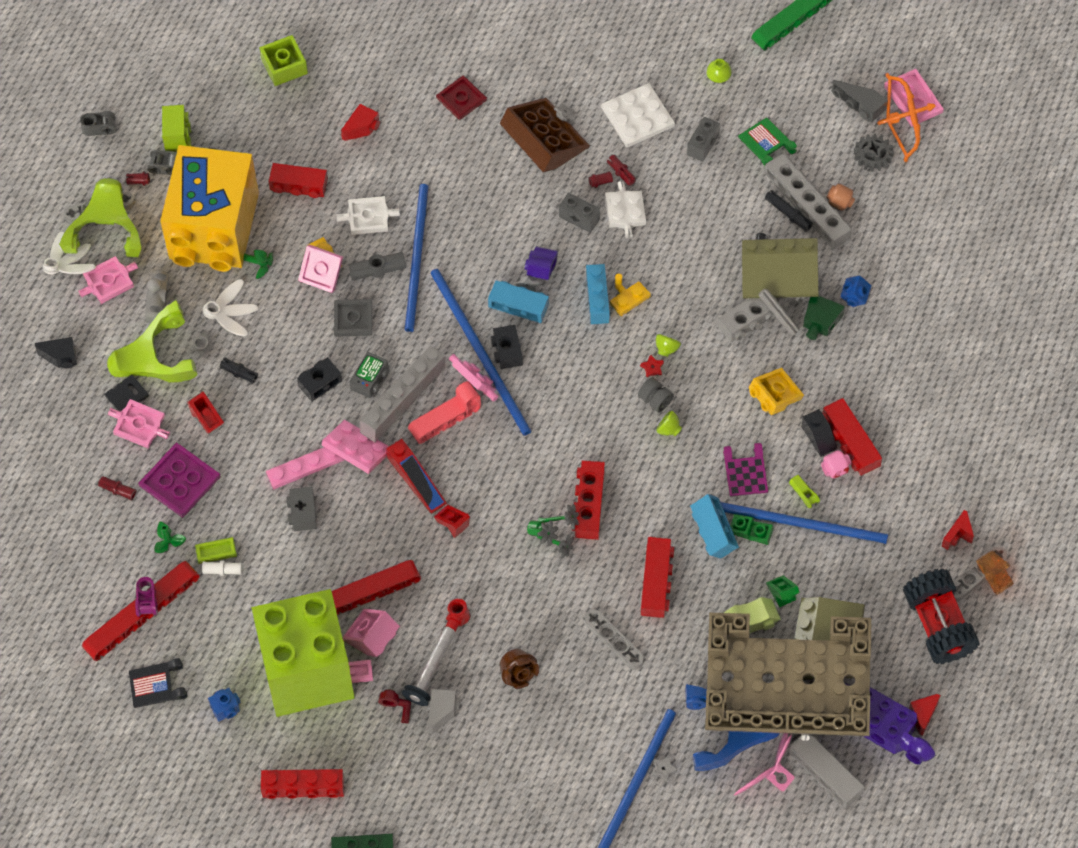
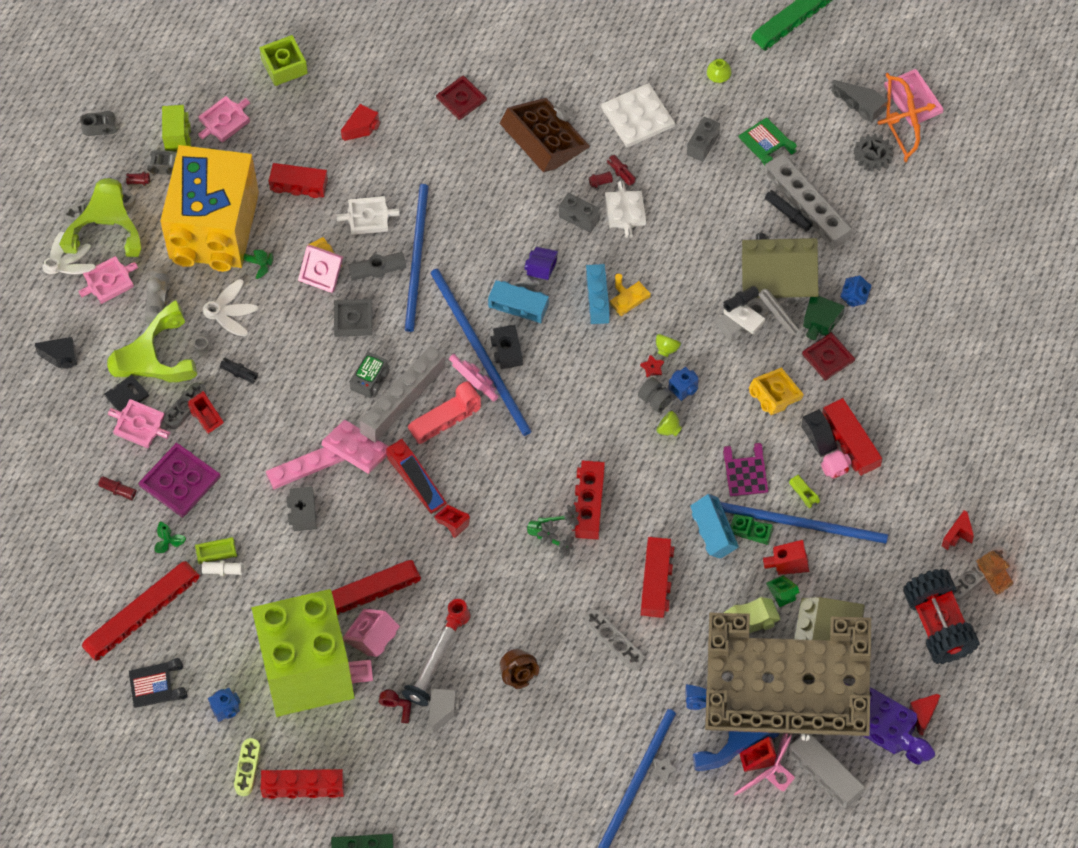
(145, 600): magenta piece -> none
(172, 412): none -> dark grey beam
(224, 119): none -> bright pink plate
(242, 760): none -> yellowish green beam
(315, 388): black brick -> none
(683, 383): none -> blue brick
(741, 298): none -> black pin
(746, 318): none -> white plate
(759, 755): none -> red slope
(788, 558): none -> red torso
(828, 356): none -> dark red tile
(840, 197): nougat head -> none

